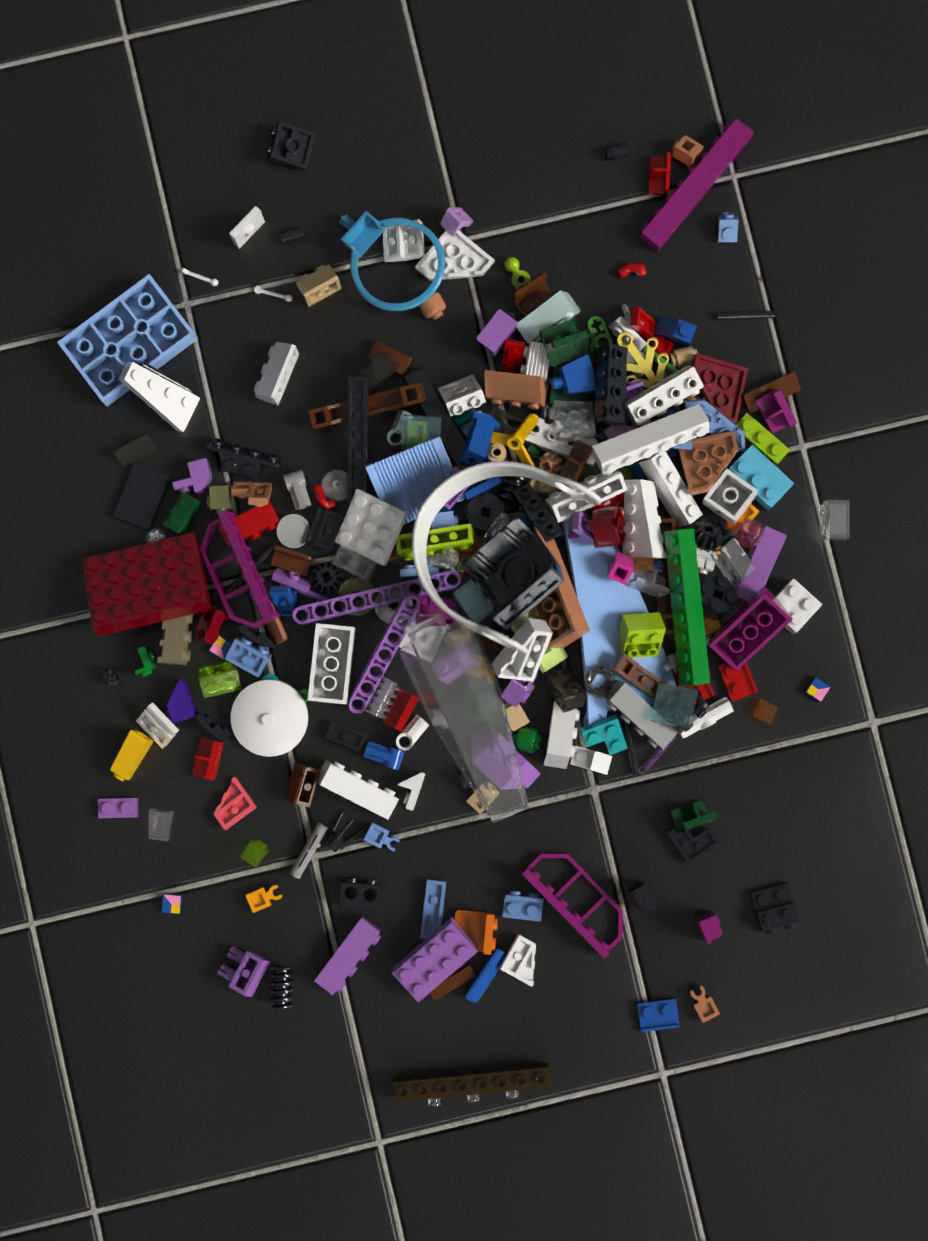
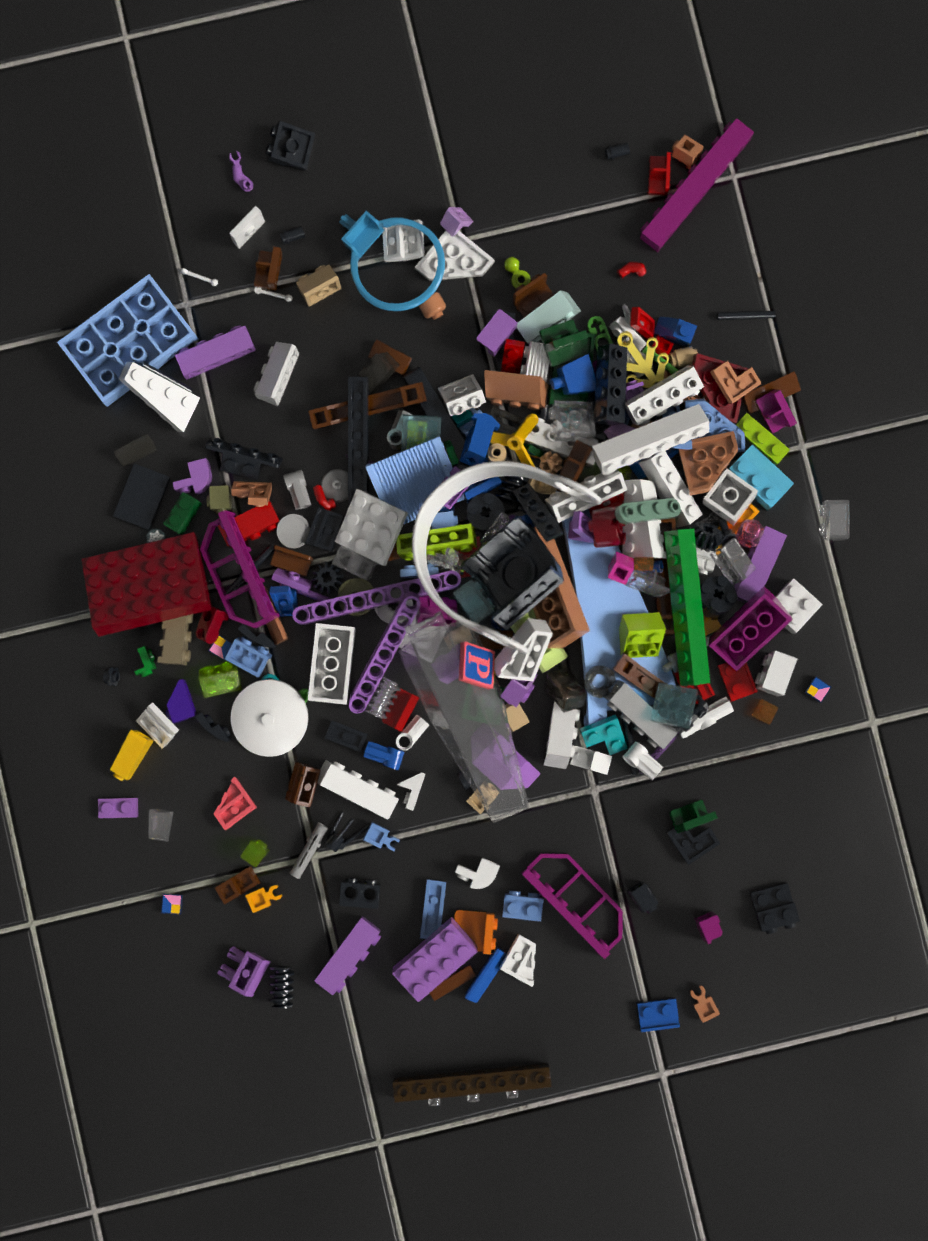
(207, 758): red panel -> none
(215, 352): none -> medium lavender brick
(237, 885): none -> reddish brown slope
(245, 183): none -> medium lavender arm
(268, 269): none -> reddish brown panel
(451, 452): none -> dark green tile
(476, 665): none -> tile
(482, 876): none -> white brick
(528, 739): green head -> none
(638, 757): none -> white piece
(647, 510): none -> sand green plate
(727, 227): medium blue bracket -> none
(732, 385): none -> nougat plate
(775, 673): none -> white brick

